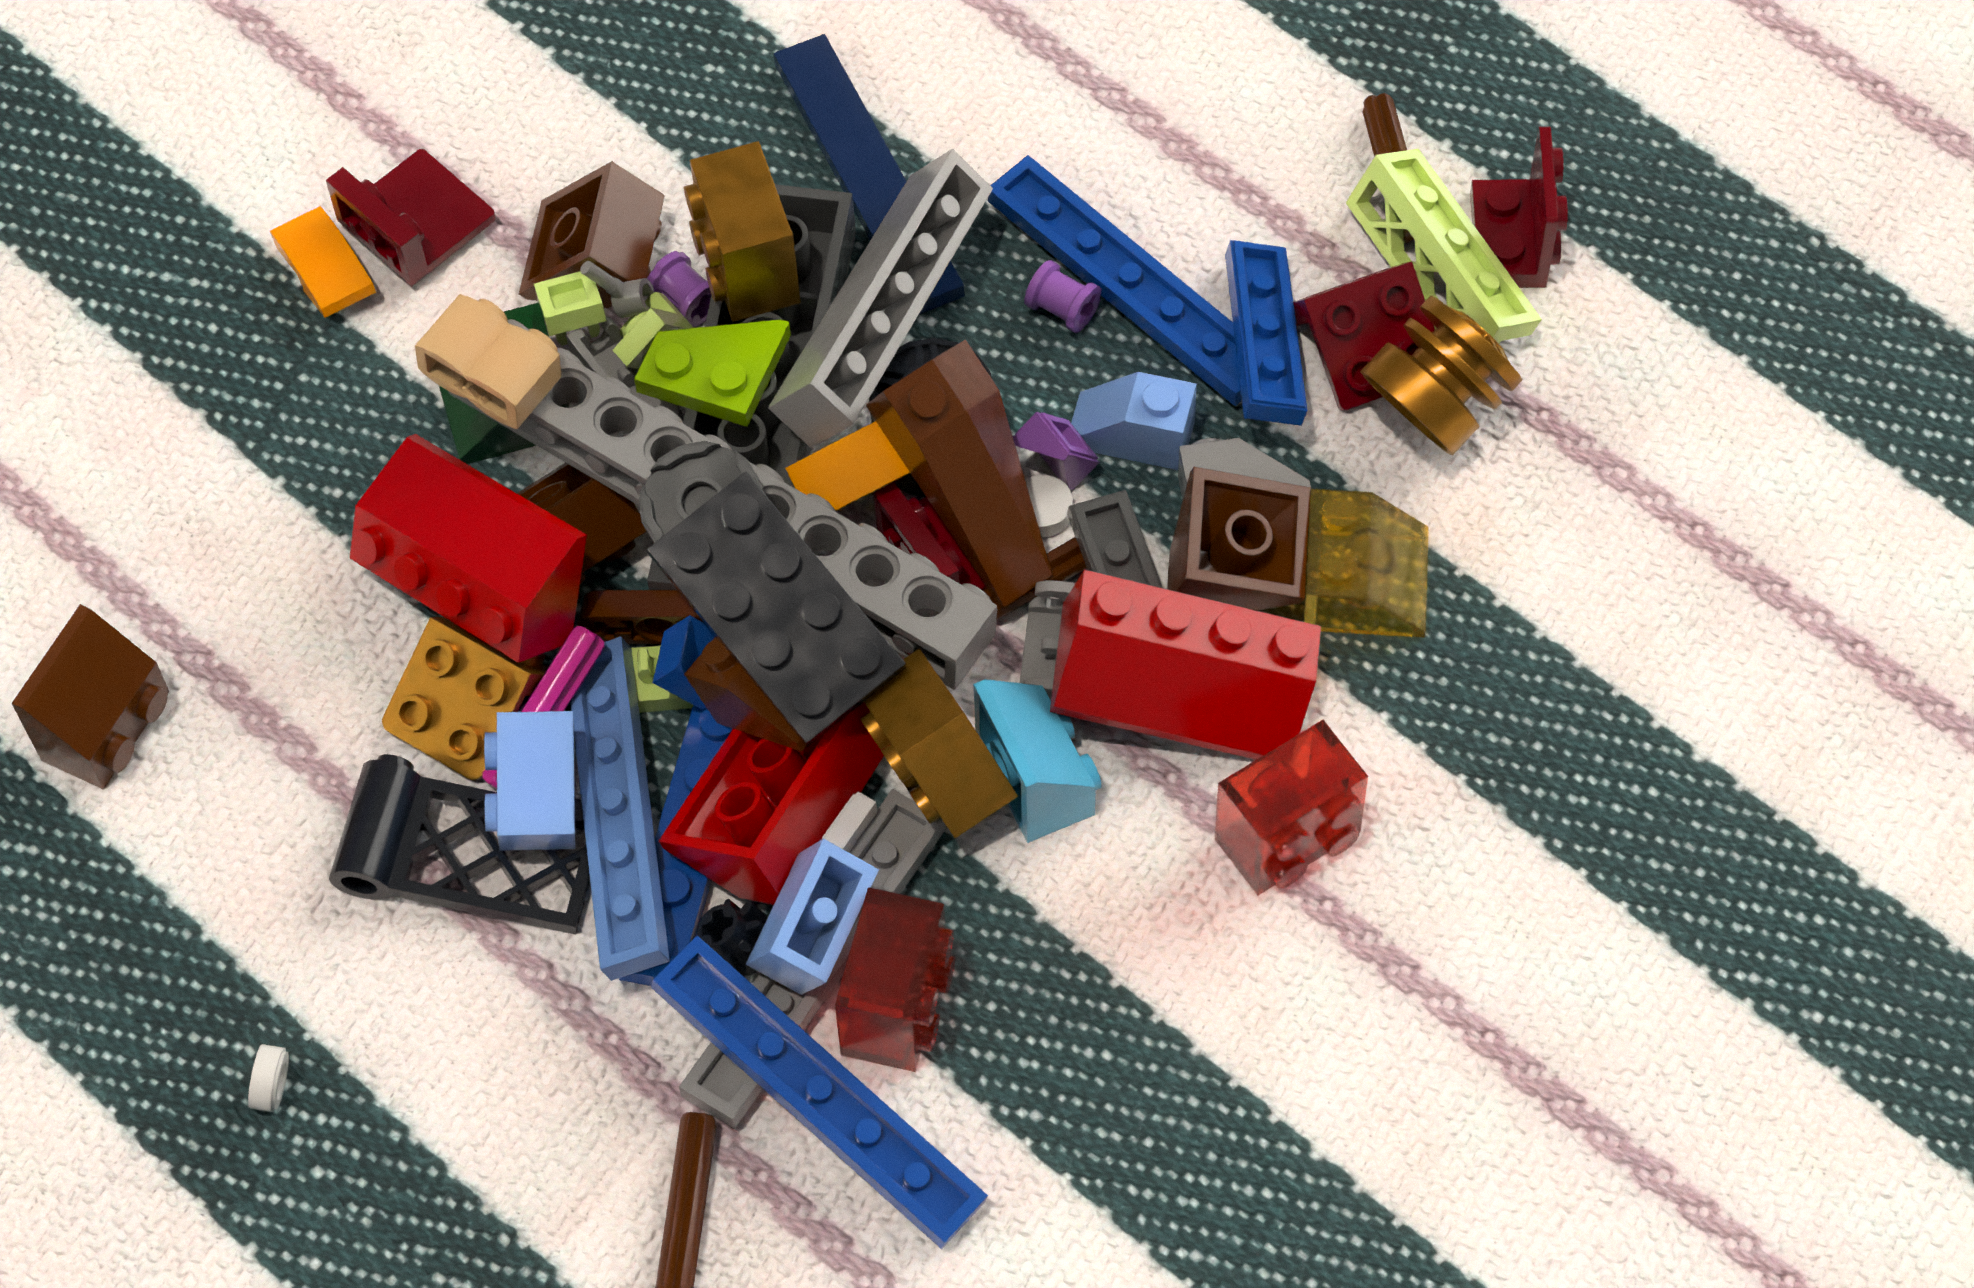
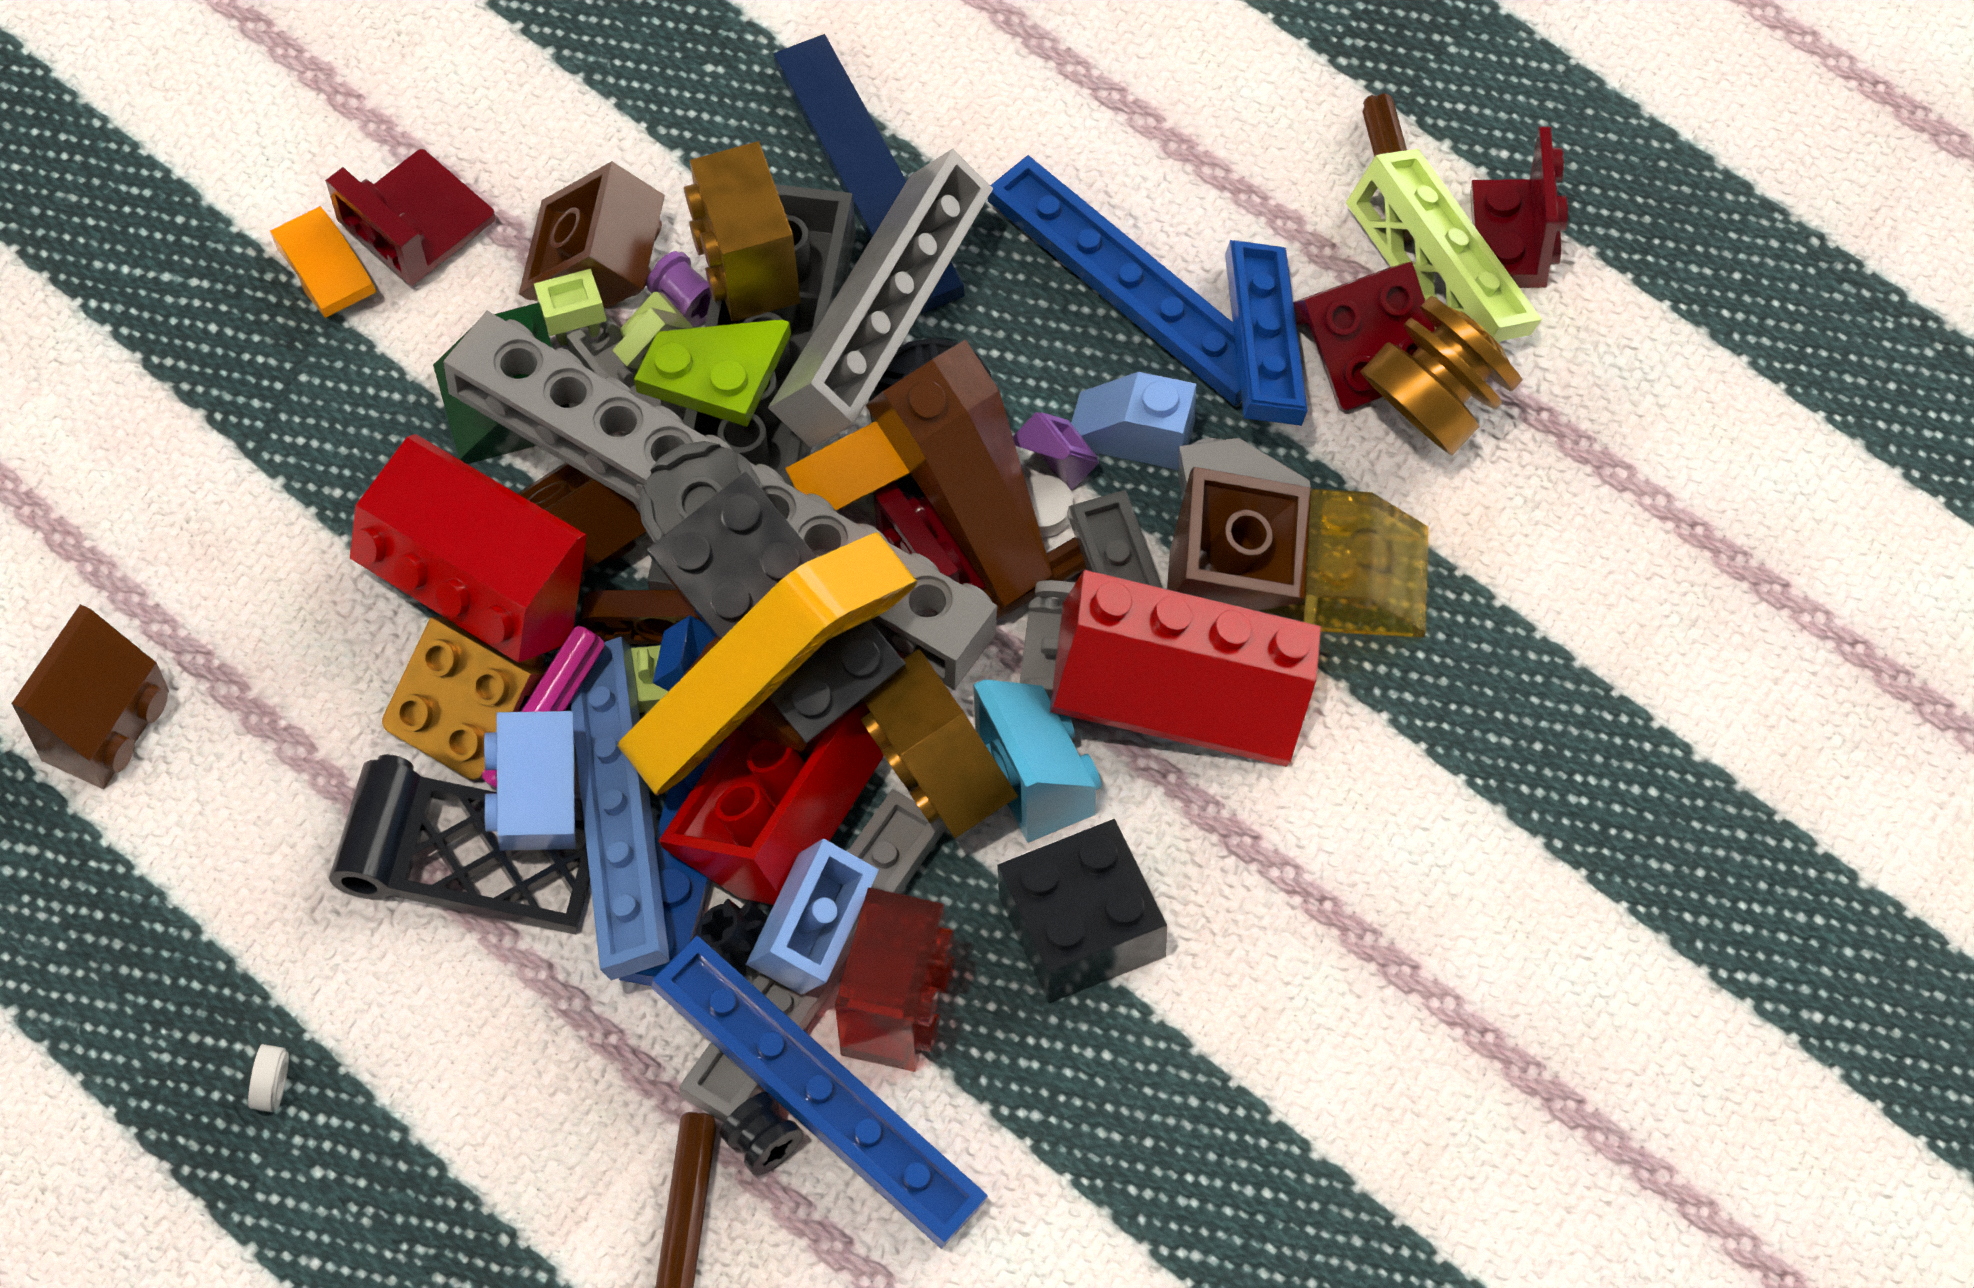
(489, 360): tan brick -> none
(625, 296): light grey hand -> none
(761, 654): none -> yellow beam
(761, 1133): none -> black wheel
(851, 821): white tile -> none
(1062, 296): medium lavender bush -> none
(1082, 910): none -> black brick
(1291, 808): clear red brick -> none

